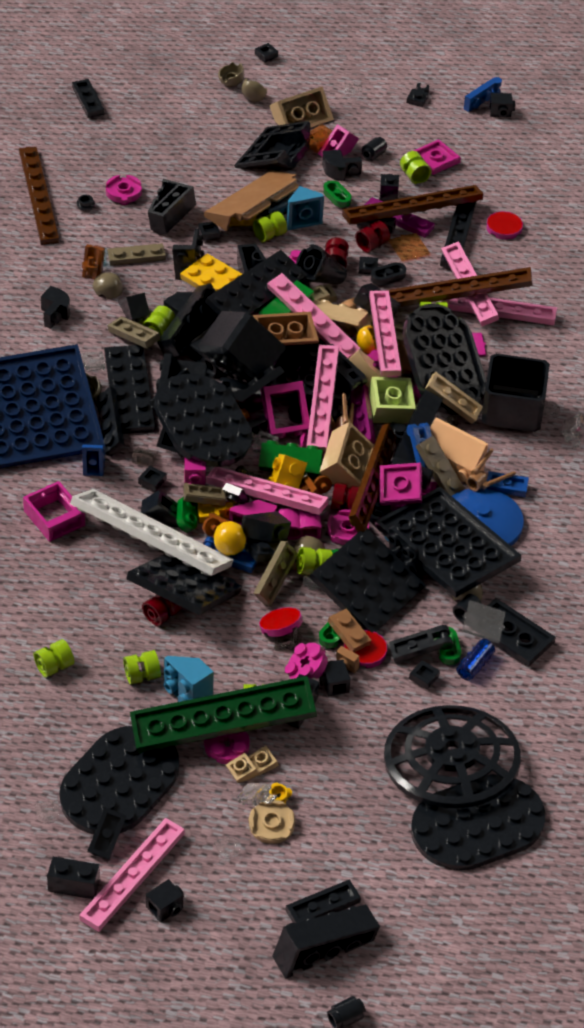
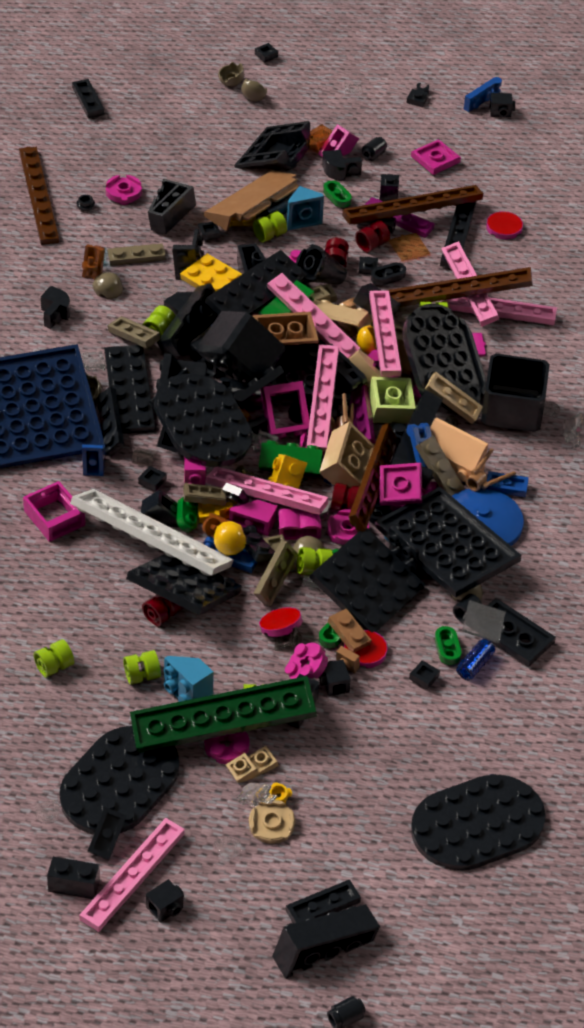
(135, 307): black slope -> none
(266, 527): black slope -> none
(307, 106): tan slope -> none
(321, 484): dark orange hips -> none
(415, 167): lime wheel -> none
(421, 643): black plate -> none
(452, 760): black dish -> none

